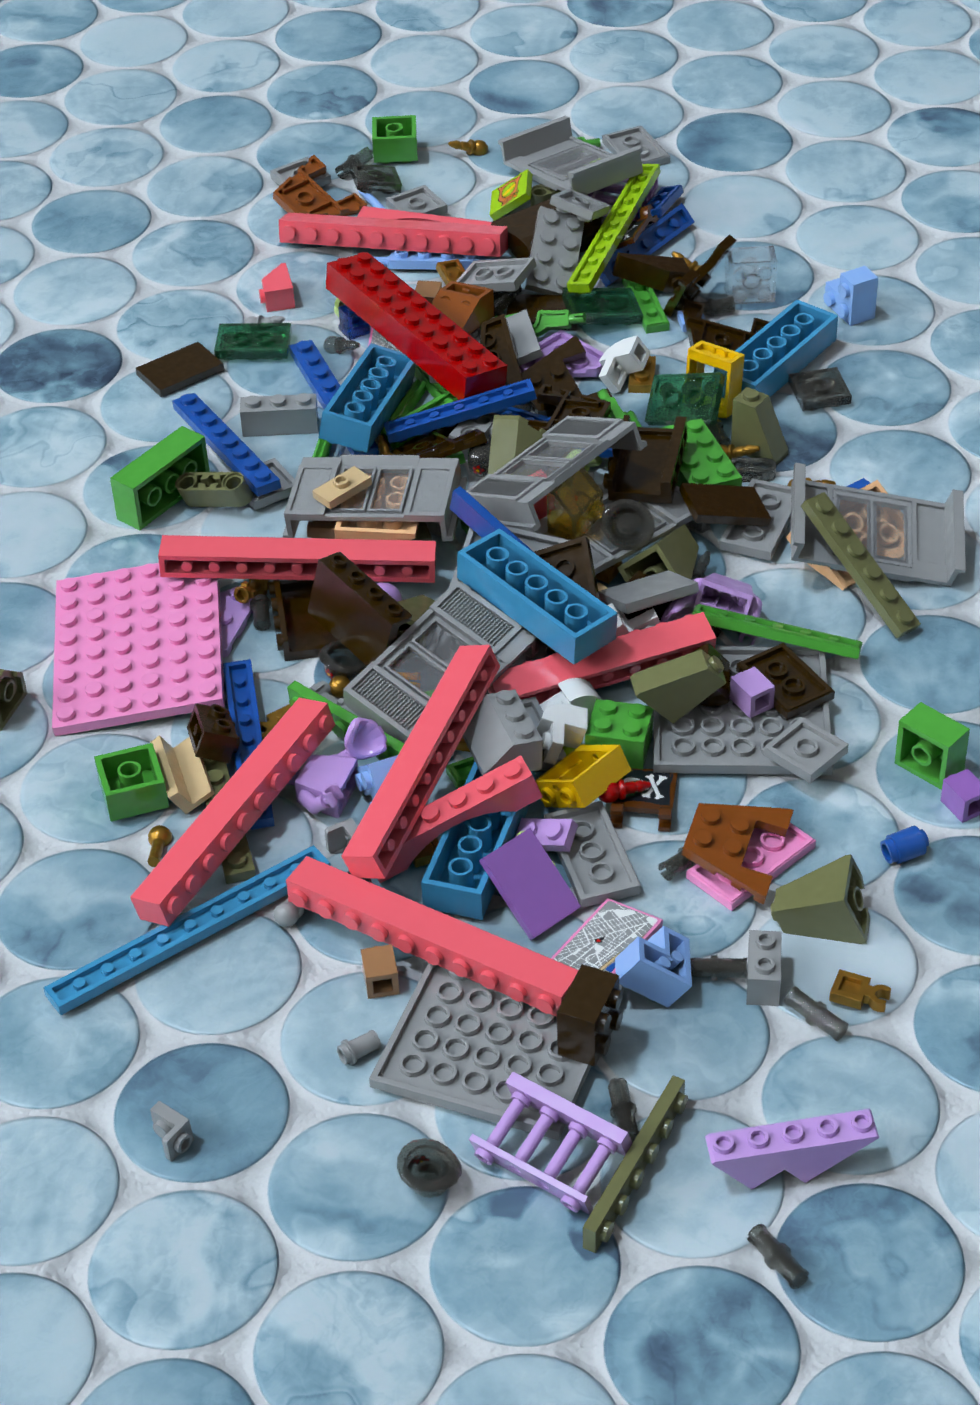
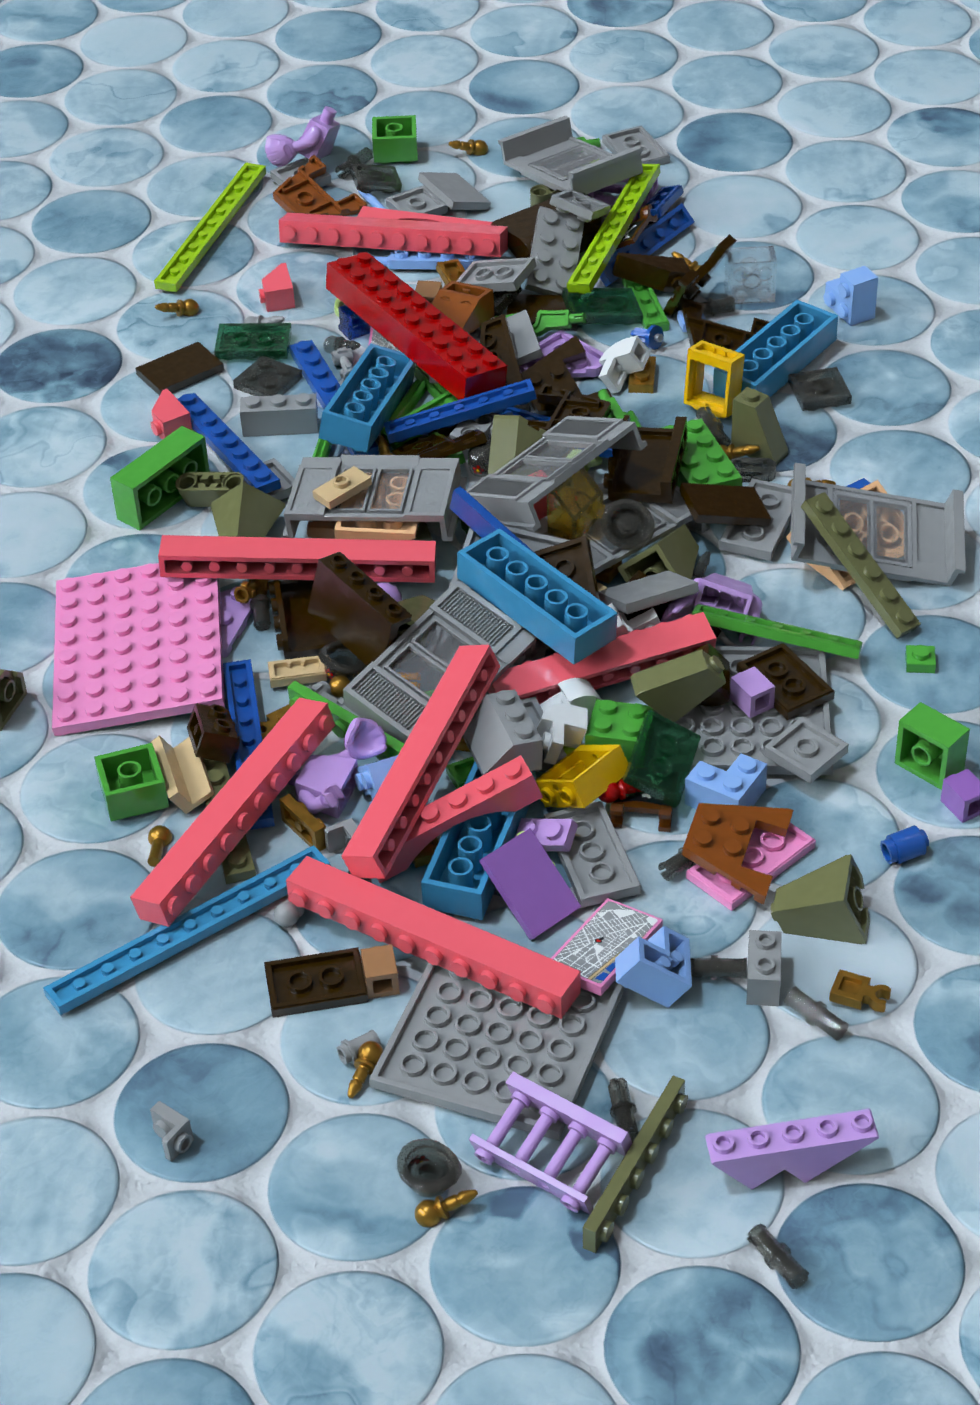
(169, 415): none -> coral slope
(187, 307): none -> pearl gold bar
(210, 227): none -> lime plate
(245, 512): none -> olive slope
(267, 378): none -> clear smoke plate
(302, 670): none -> tan plate
(302, 822): none -> pearl gold plate
(315, 982): none -> dark brown tile
(316, 140): none -> lavender torso
(343, 358): none -> light grey bar
(367, 1059): none -> pearl gold bar
(430, 1212): none -> pearl gold bar
(454, 191): none -> light grey tile
(511, 195): lime tile -> none
(589, 1015): dark brown brick -> none
(651, 337): none -> blue piece
(661, 758): none -> clear green tile
(685, 396): clear green plate -> none
(738, 785): none -> light blue brick
(920, 659): none -> bright green plate

